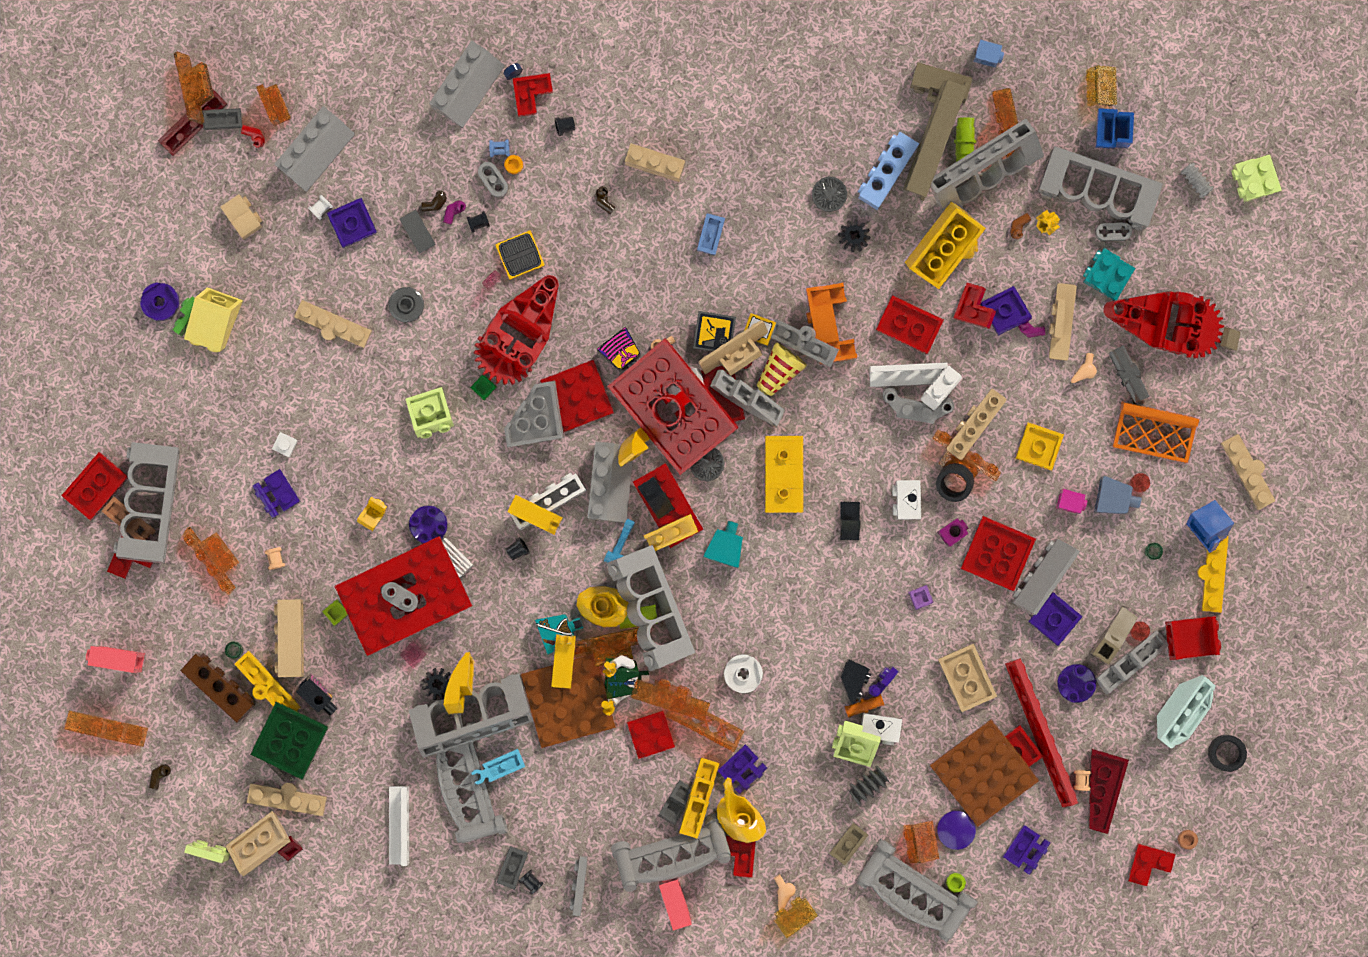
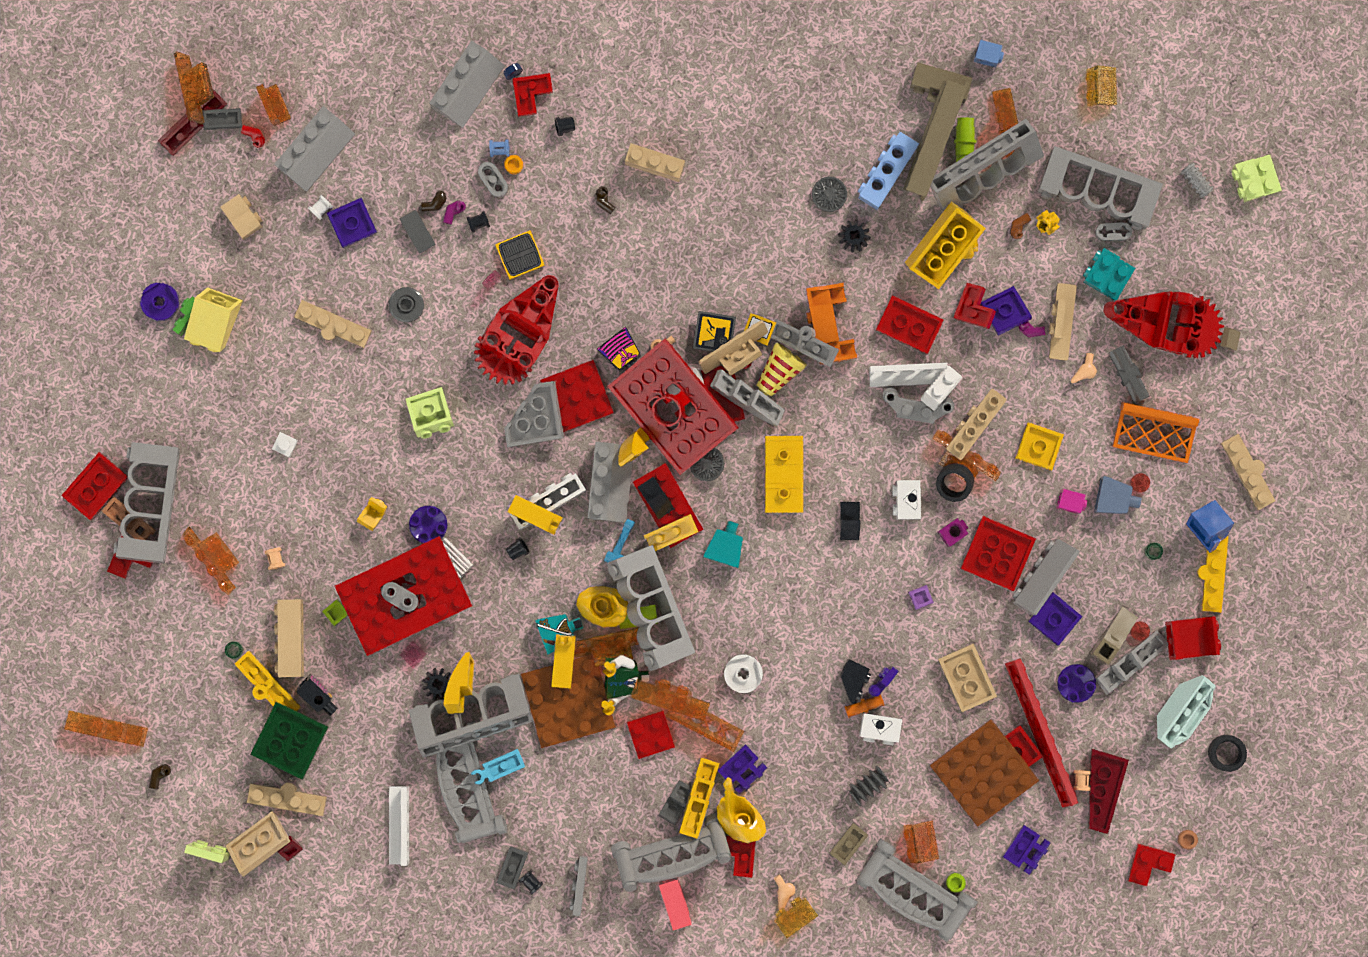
(115, 659): coral window -> none
(192, 671): reddish brown brick -> none
(281, 490): dark purple plate -> none
(483, 387): green tile -> none
(711, 234): medium blue plate -> none
(854, 744): yellowish green plate -> none
(956, 830): dark purple dish -> none
(1114, 129): blue plate -> none

